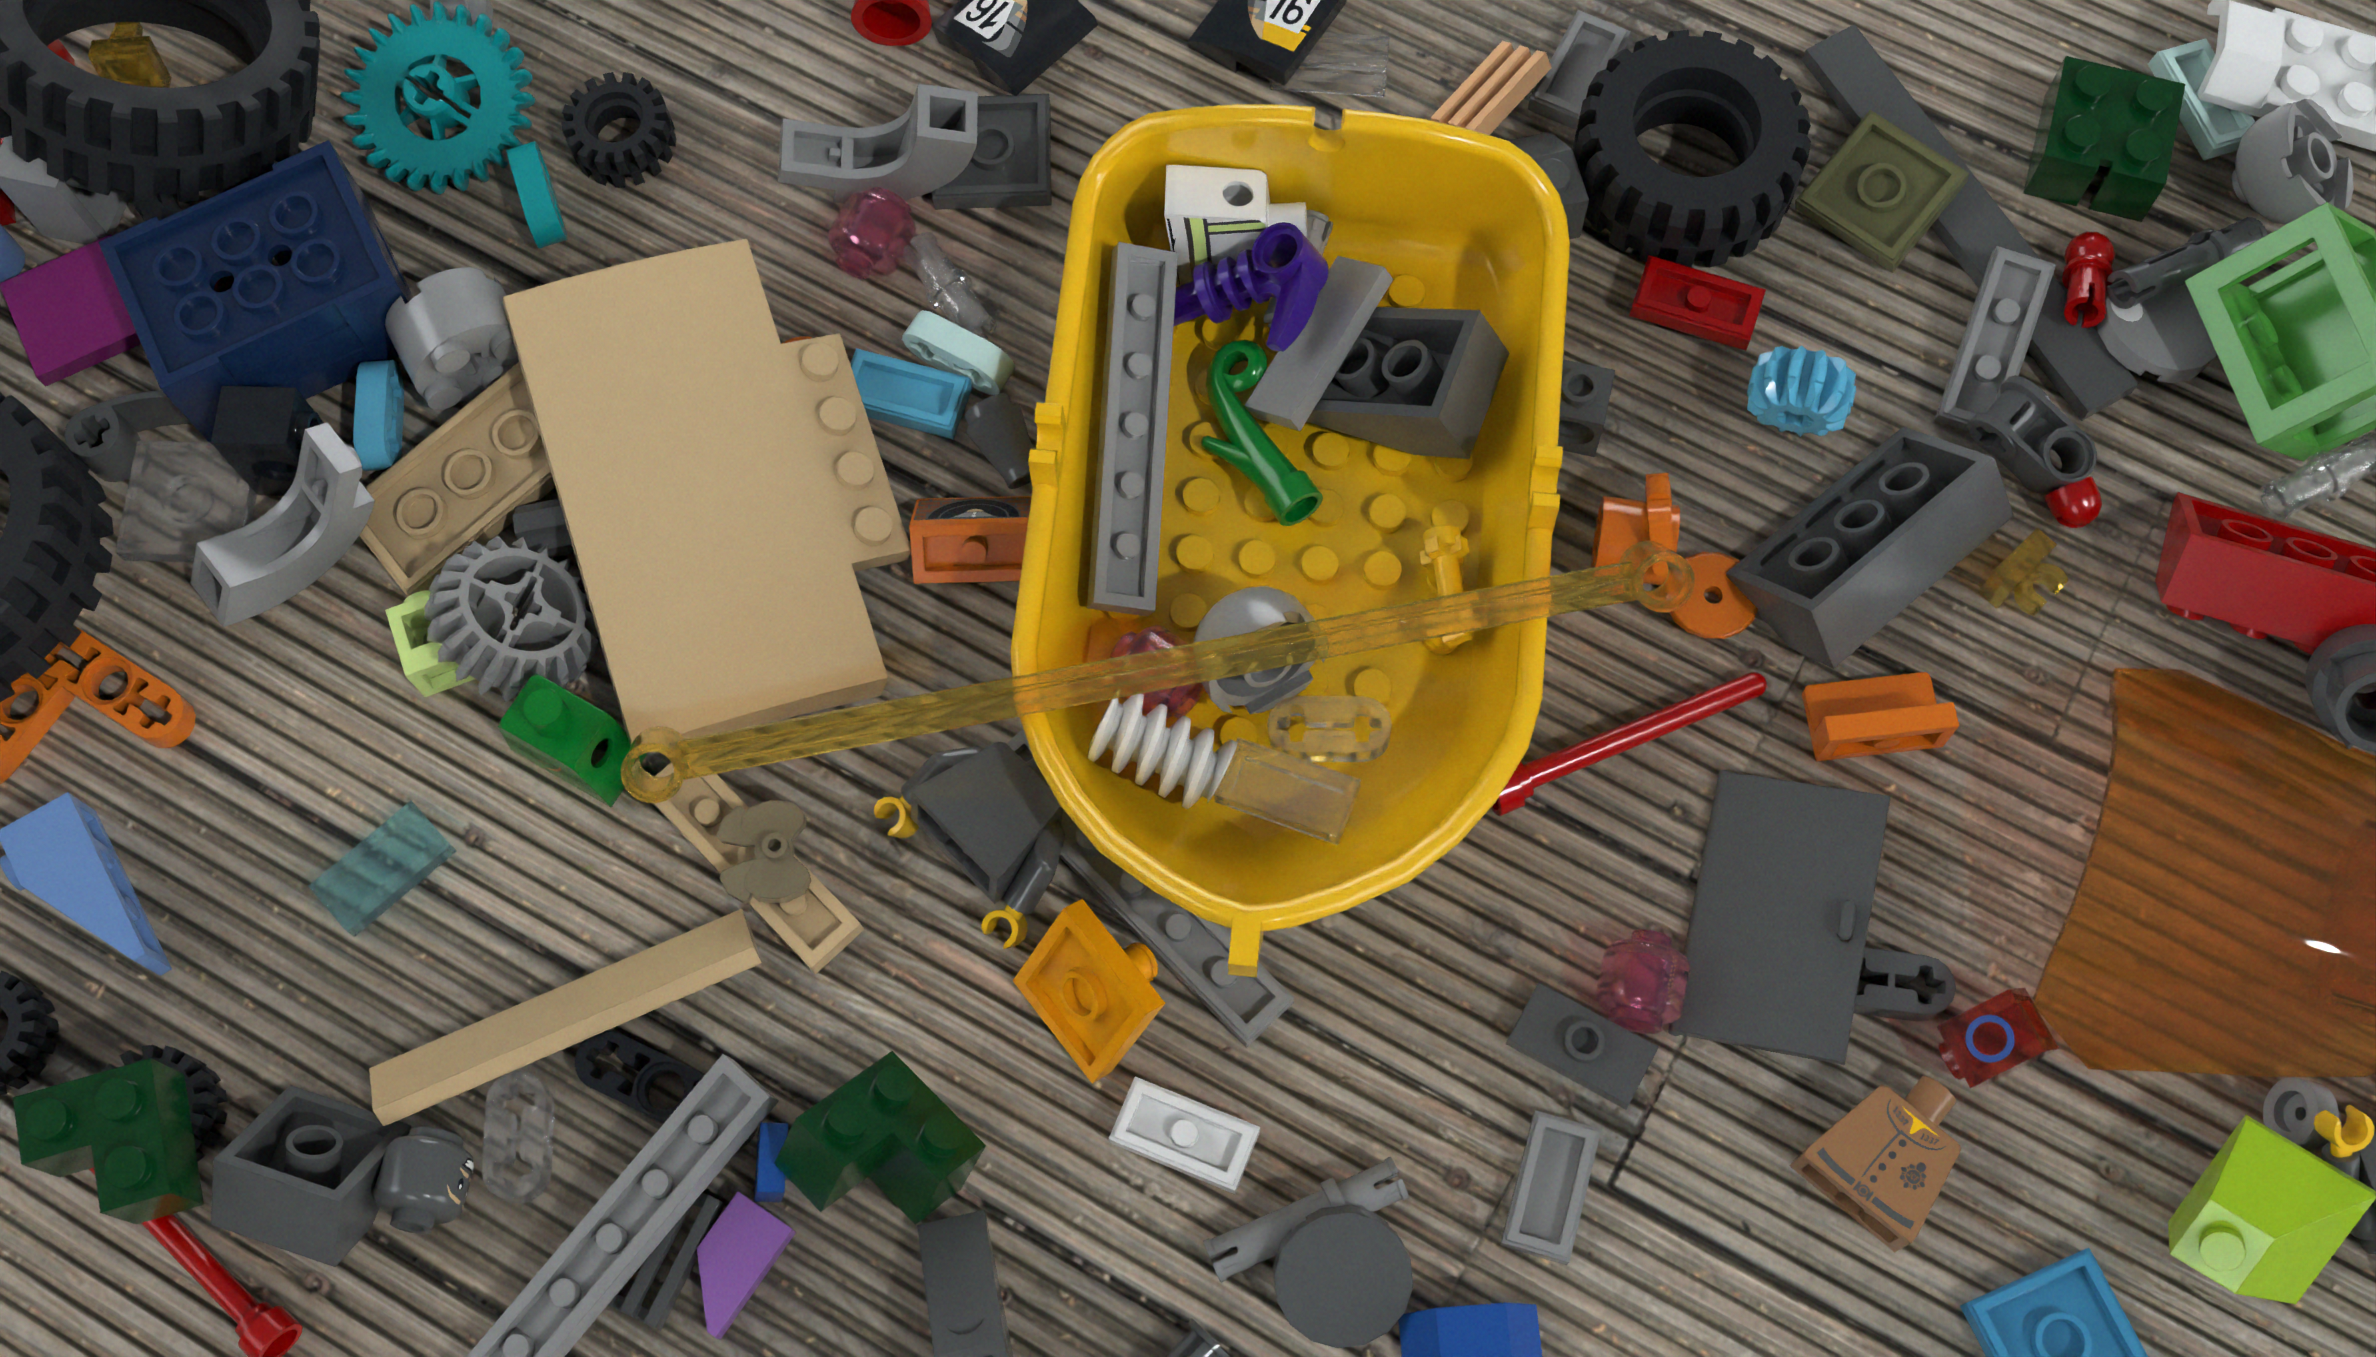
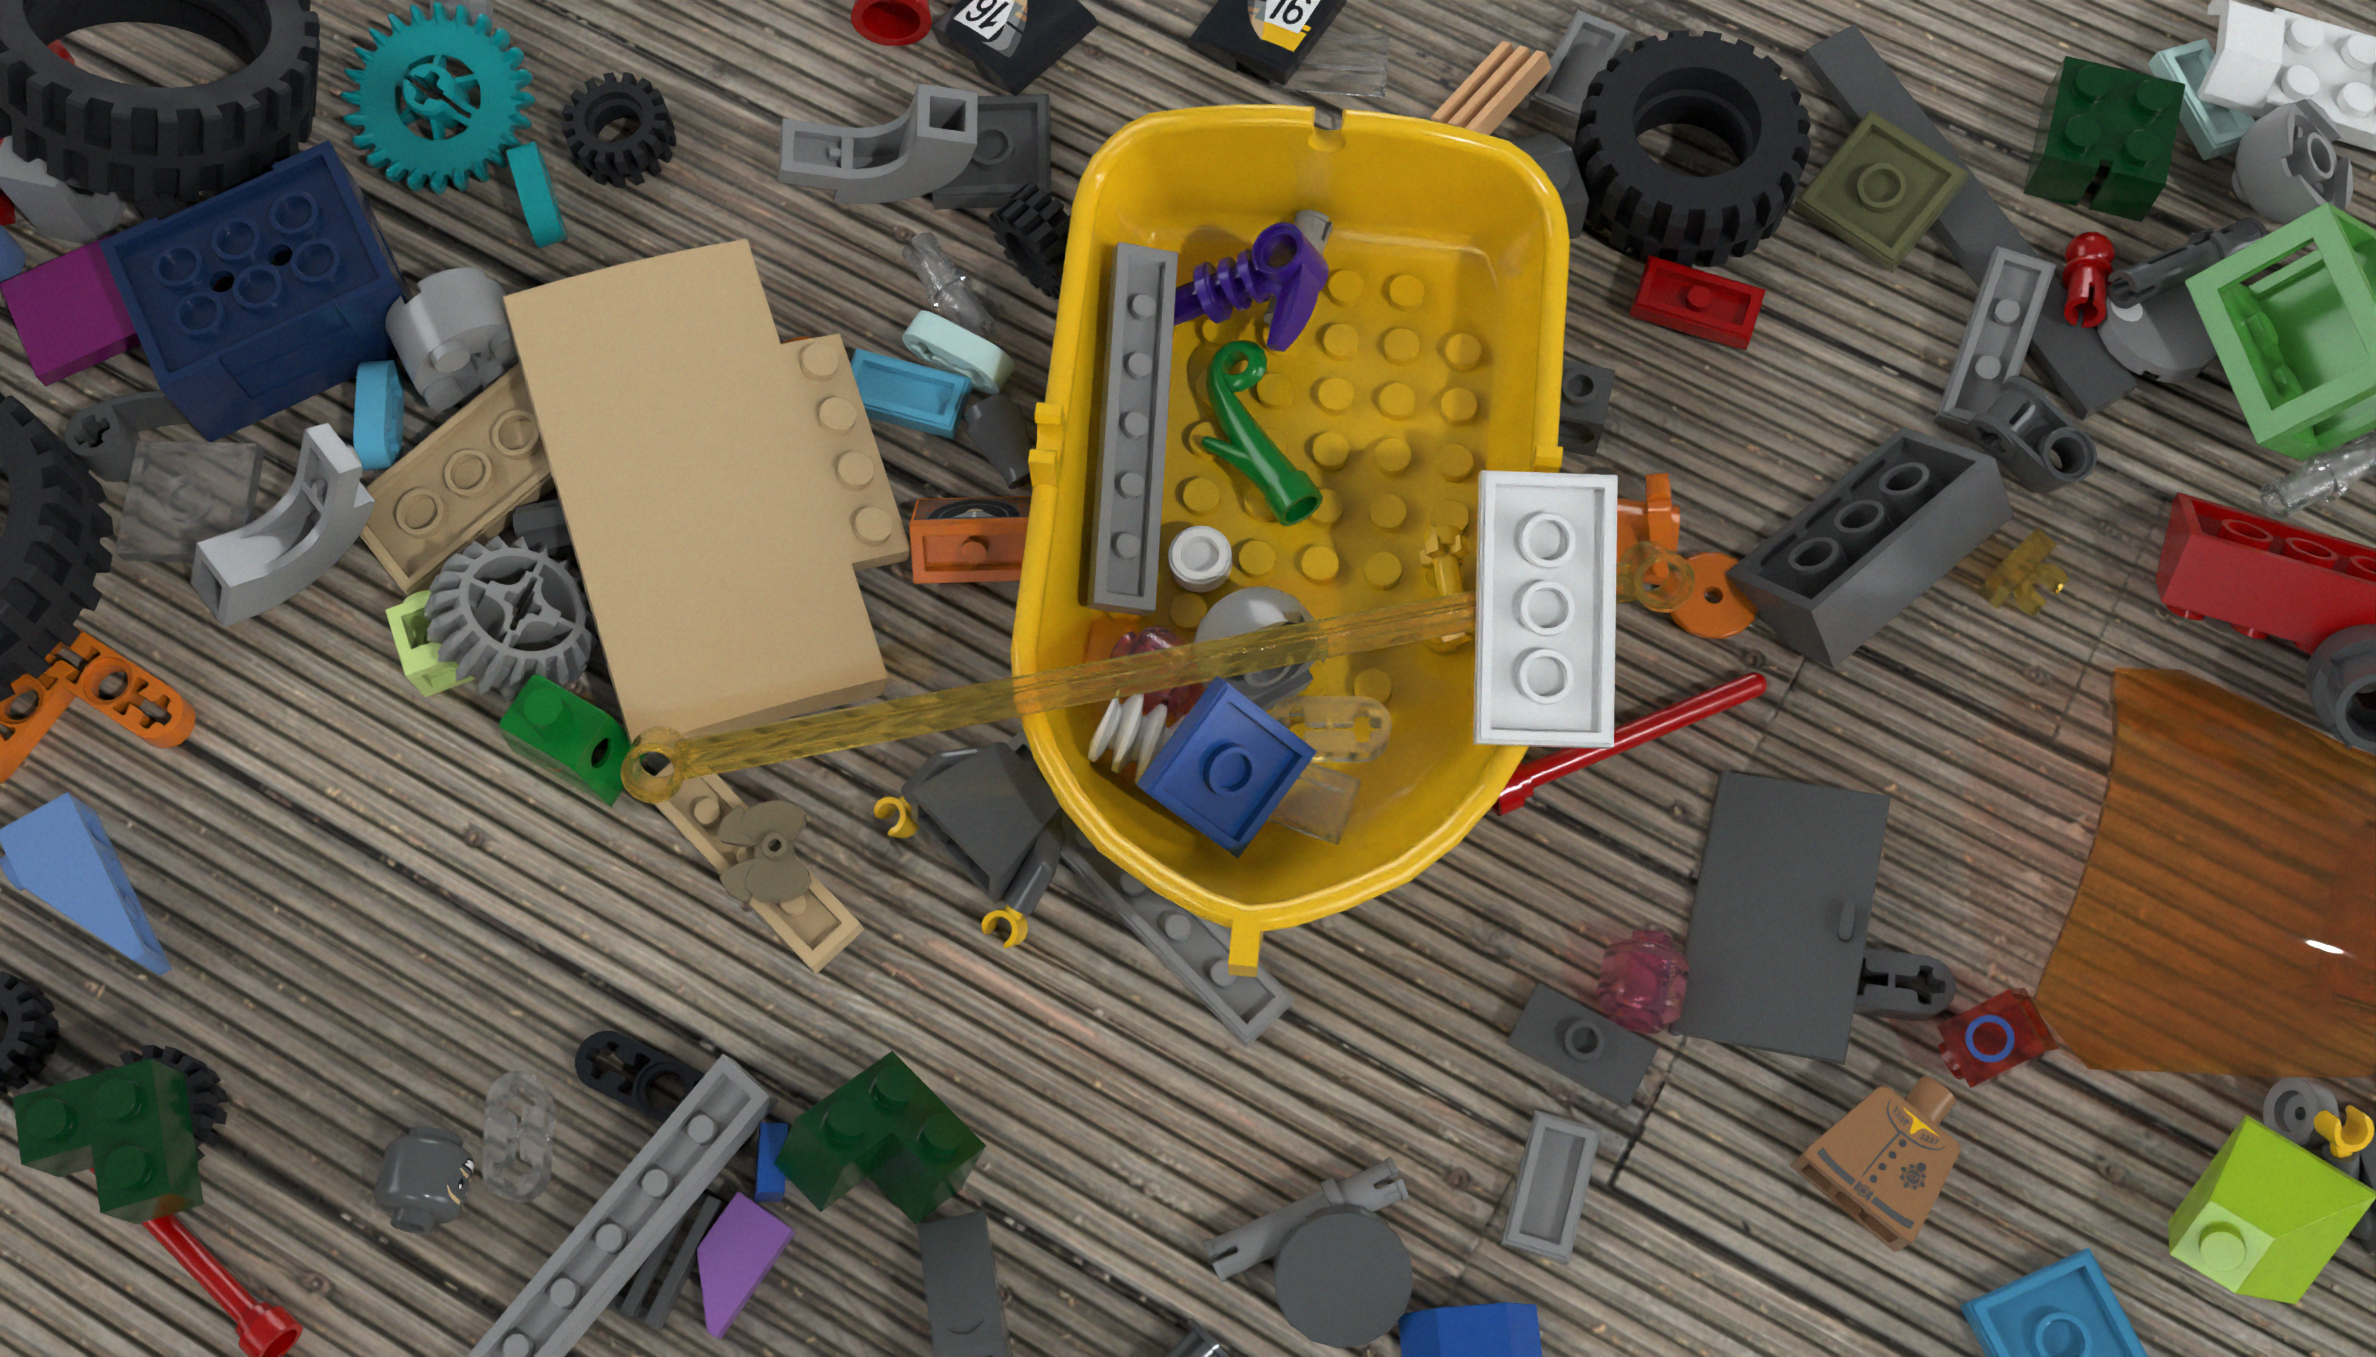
(129, 57): clear yellow tile -> none
(263, 434): black brick -> none
(303, 1175): dark grey slope -> none
(382, 868): clear light blue tile -> none
(562, 1017): tan tile -> none
(871, 233): clear pink head -> none
(1034, 236): none -> black tyre
(1090, 989): light orange tile -> none
(1184, 1135): white plate -> none
(1200, 559): none -> white tile
(1219, 213): white torso -> none
(1226, 767): none -> blue tile
(1308, 365): light grey tile -> none
(1416, 381): dark grey slope -> none
(1545, 610): none -> white tile
(1801, 391): medium azure gear -> none
(1877, 716): orange panel -> none
(2075, 503): red hinge -> none

